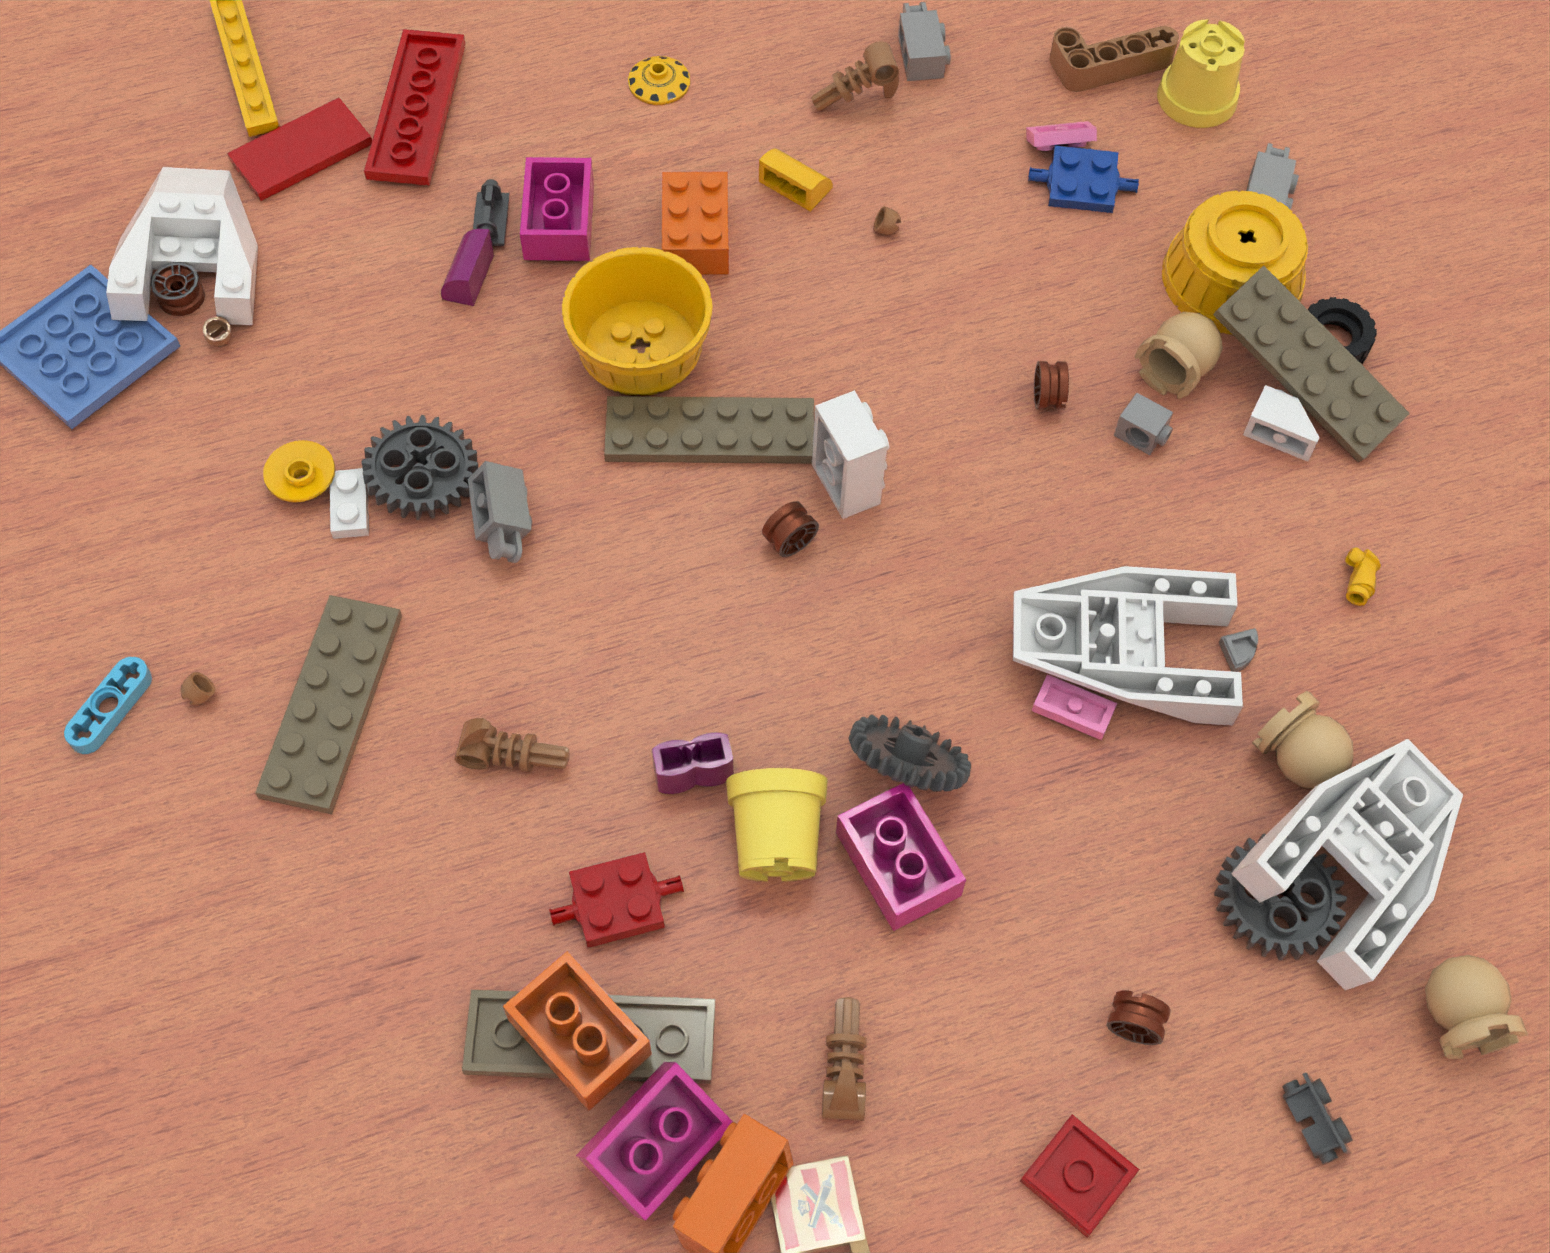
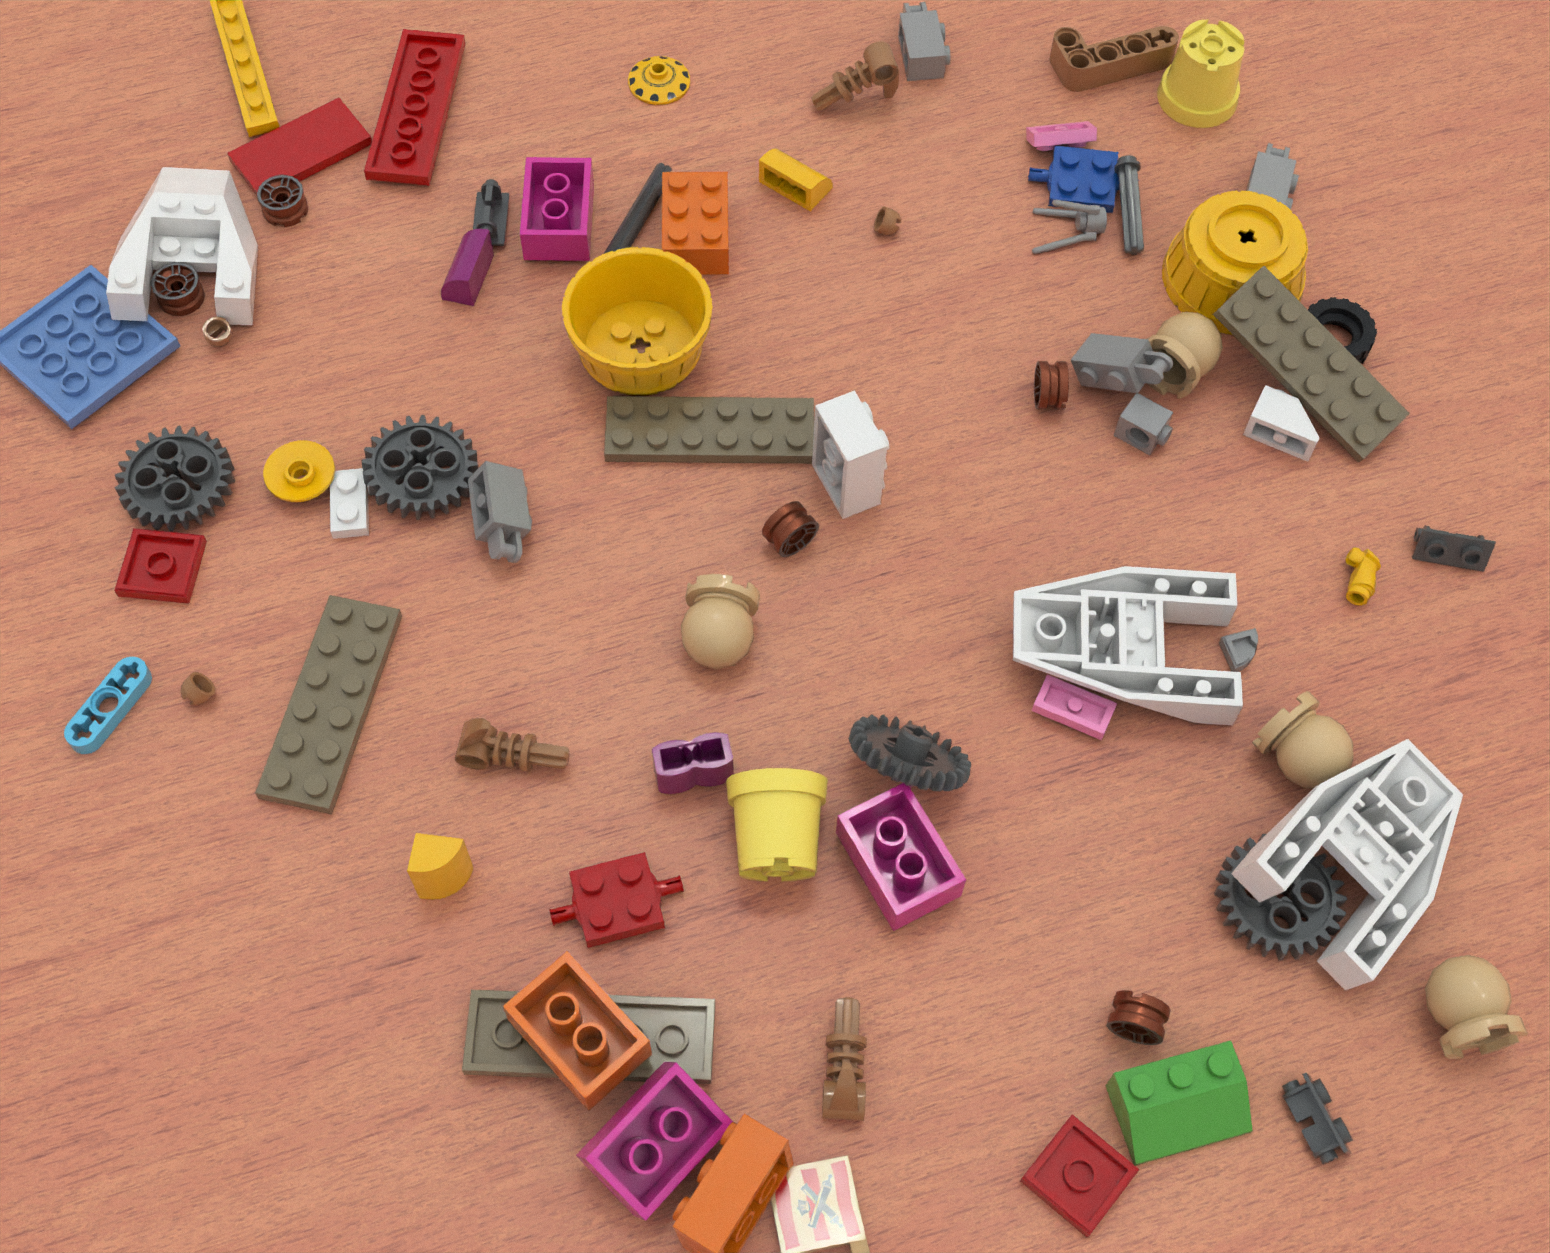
(159, 501): none -> dark grey gear
(160, 566): none -> red tile
(282, 200): none -> copper wheel
(438, 865): none -> yellow brick
(640, 210): none -> dark grey axle
(719, 620): none -> tan tile
(1088, 218): none -> light grey plant
(1119, 363): none -> light grey brick
(1127, 170): none -> dark grey axle
(1181, 1102): none -> bright green slope
(1452, 549): none -> dark grey hinge

